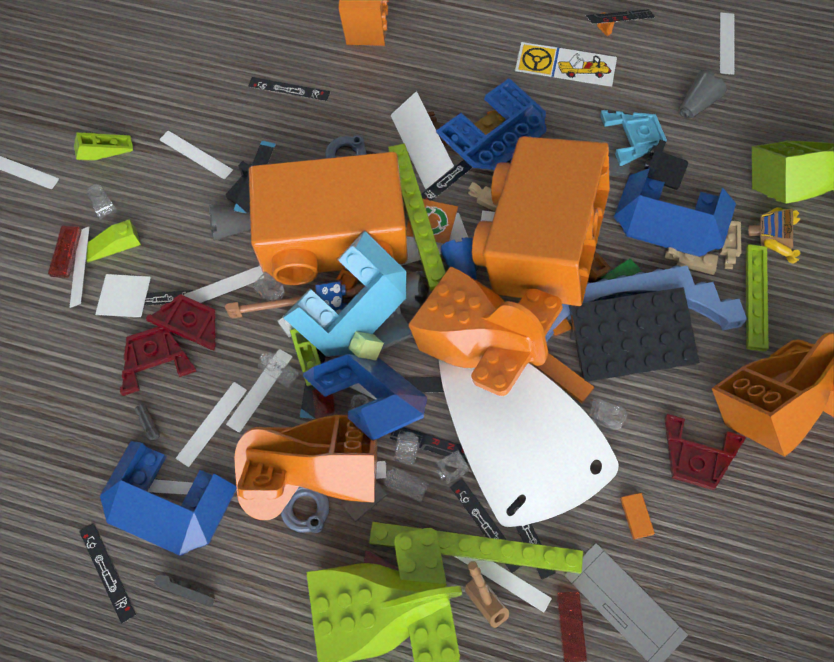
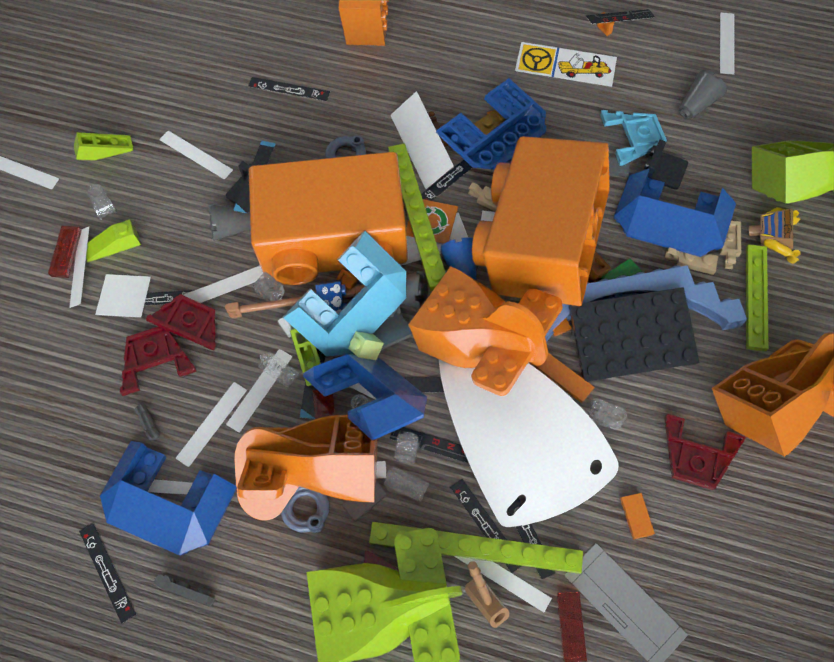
(456, 459): clear brick -> none

